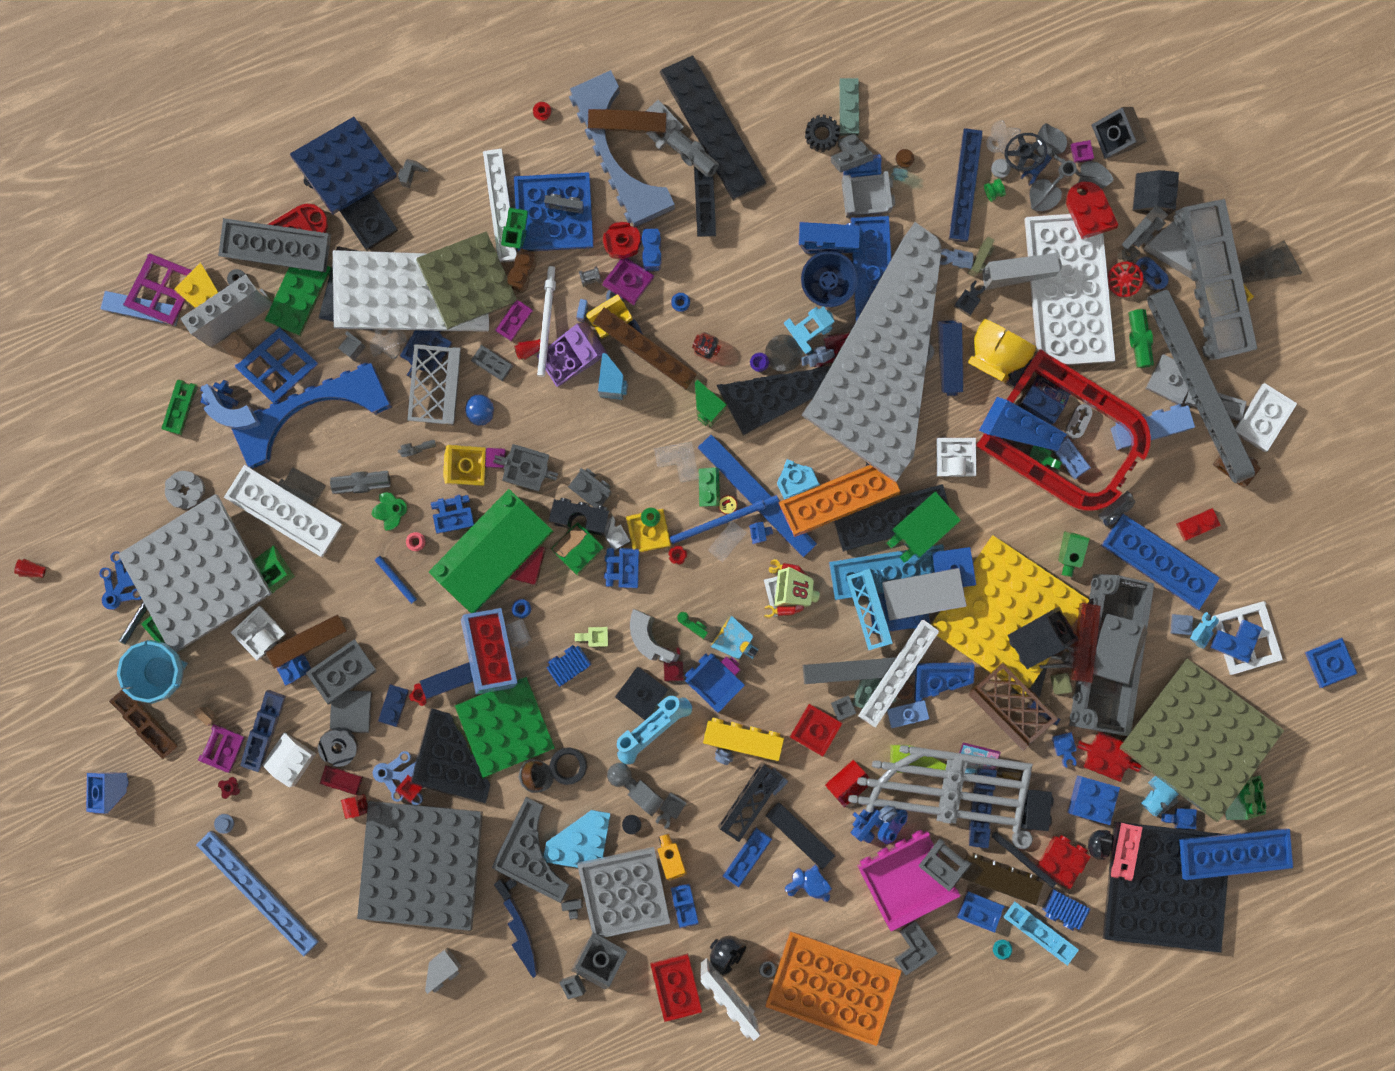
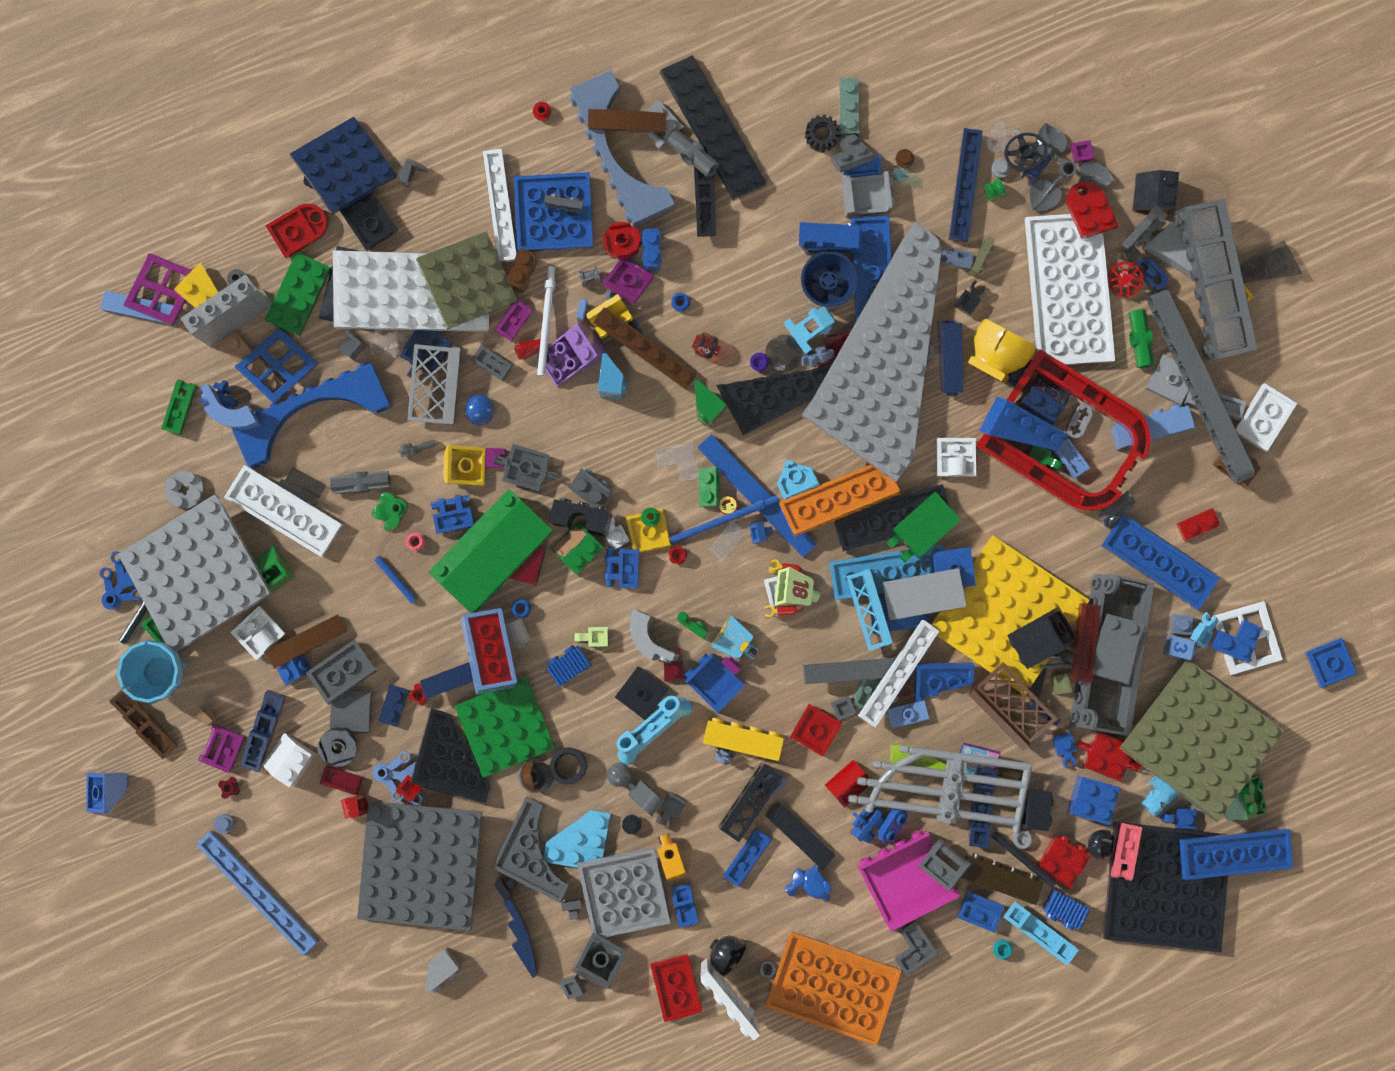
(26, 568): red cone -> none
(274, 245): dark grey plate -> none
(515, 229): green brick -> none
(888, 813): sand blue plate -> none
(1020, 270): light grey slope -> none
(1072, 544): green torso -> none
(1119, 132): black slope -> none
(1179, 648): none -> medium blue brick

